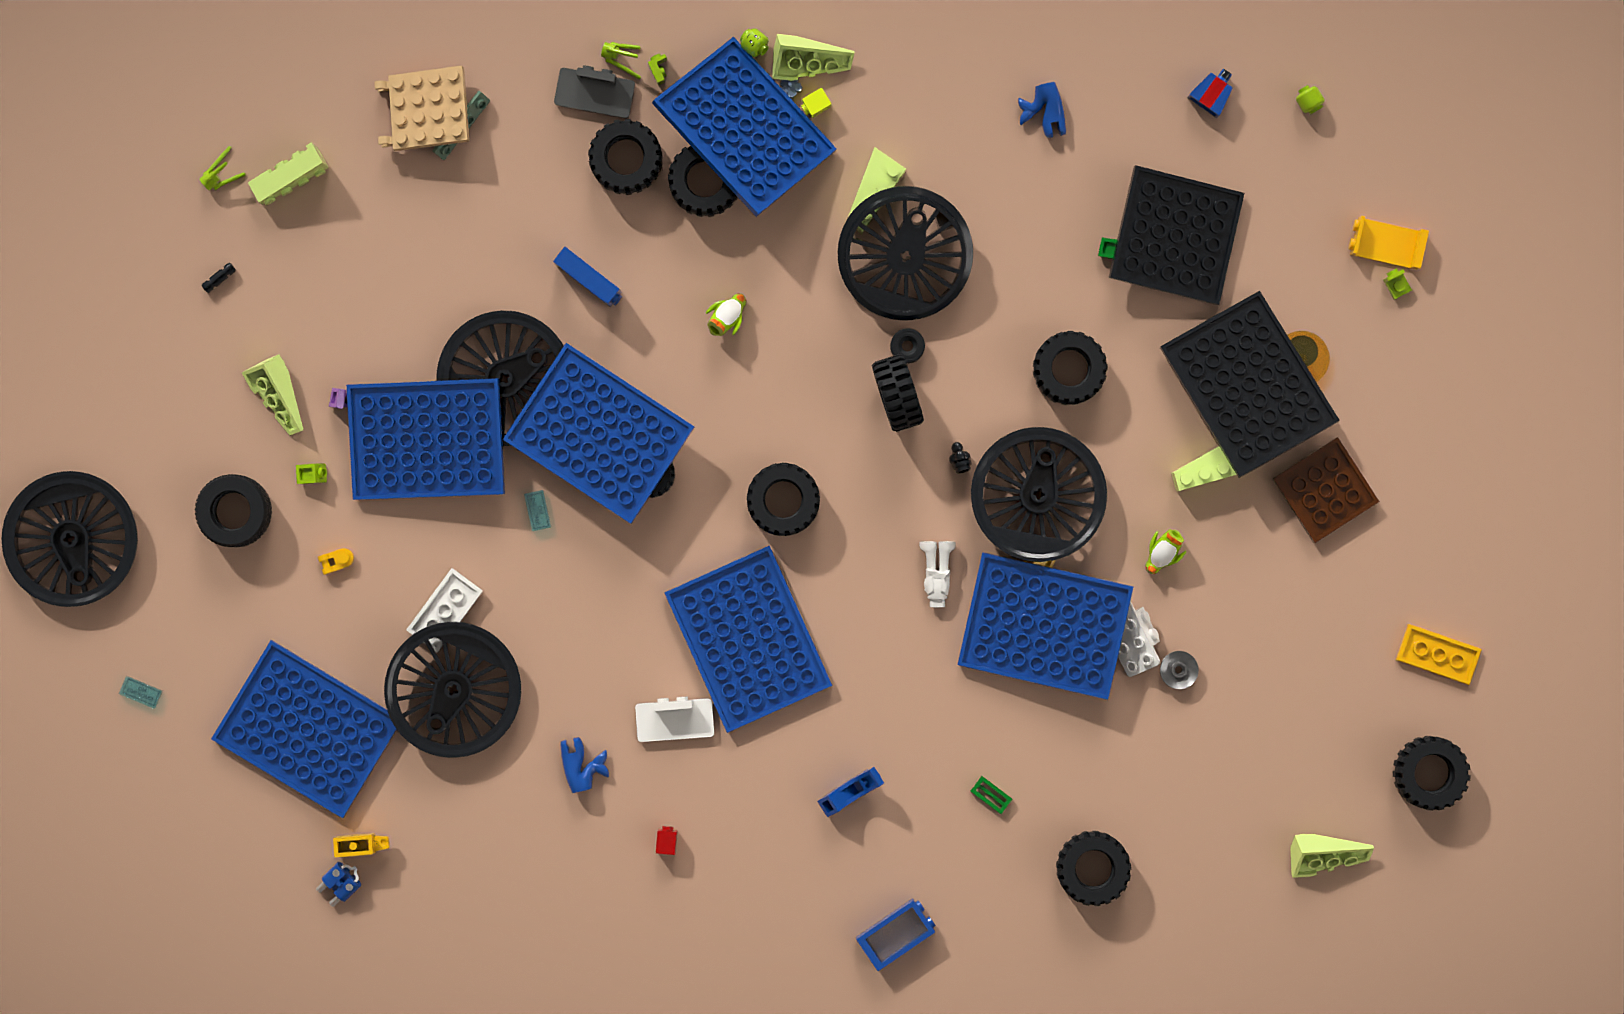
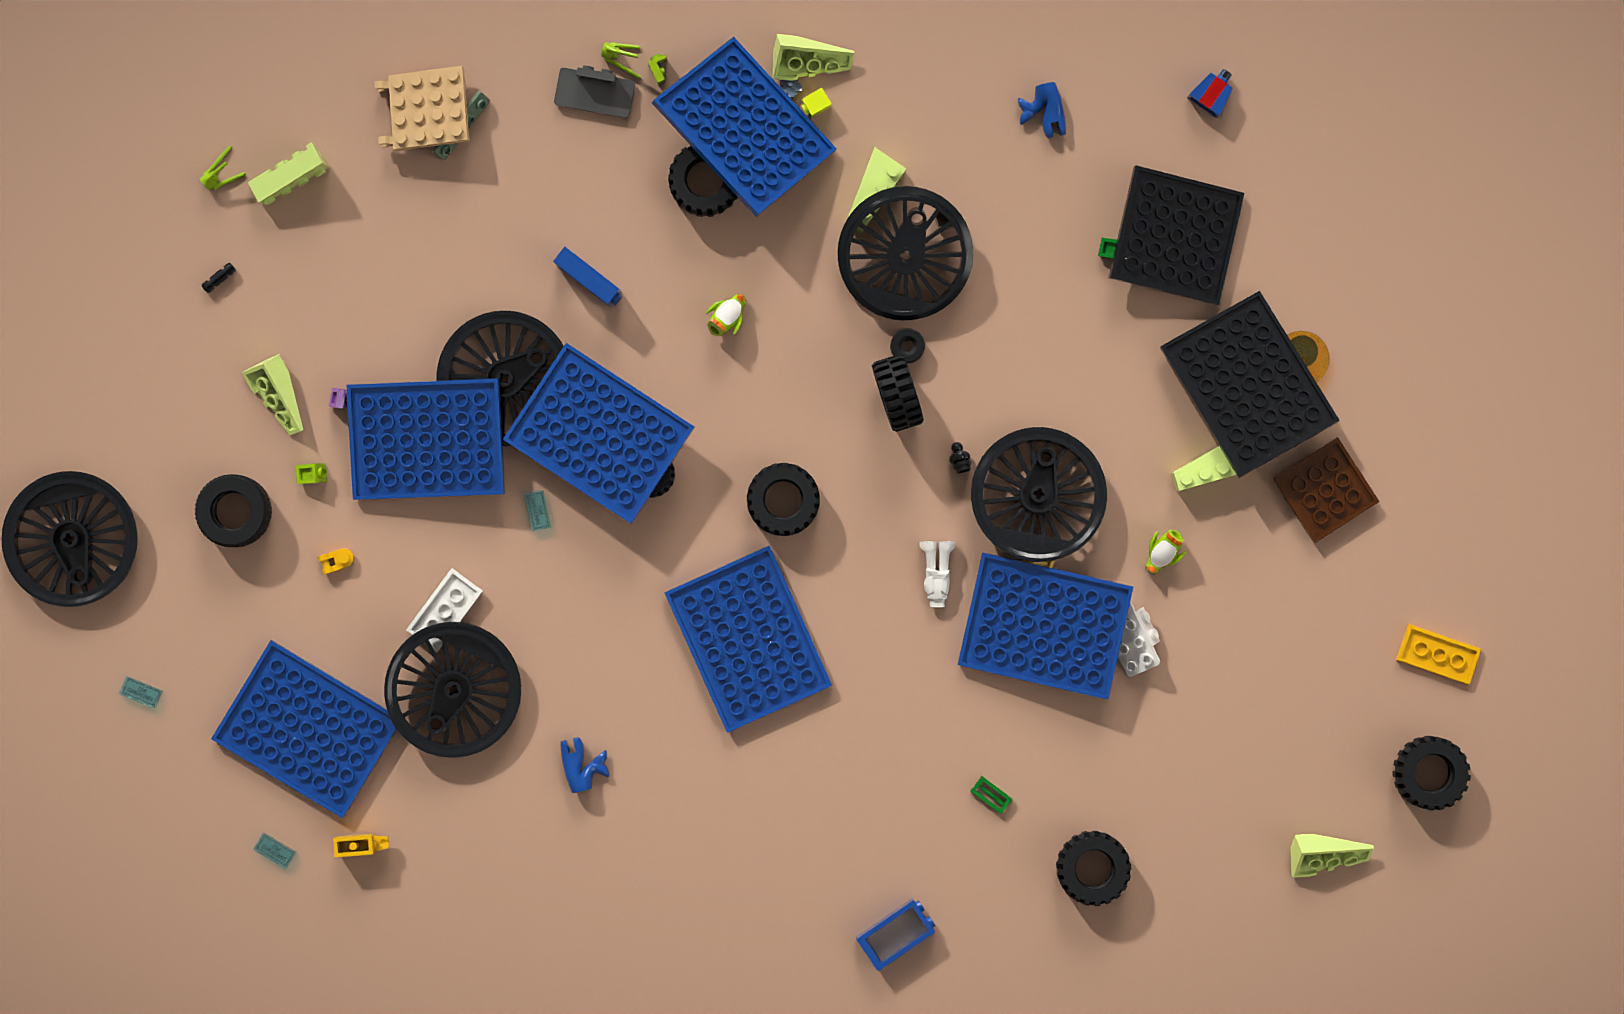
(274, 850): none -> clear light blue tile
(341, 882): blue piece -> none
(620, 131): black tyre -> none
(666, 840): red brick -> none
(674, 719): white bracket -> none
(754, 42): lime head -> none
(850, 791): blue arch -> none
(1096, 368): black tyre -> none
(1189, 669): flat silver dish -> none
(1310, 99): lime head -> none
(1388, 243): yellow panel -> none
(1397, 283): lime bracket -> none

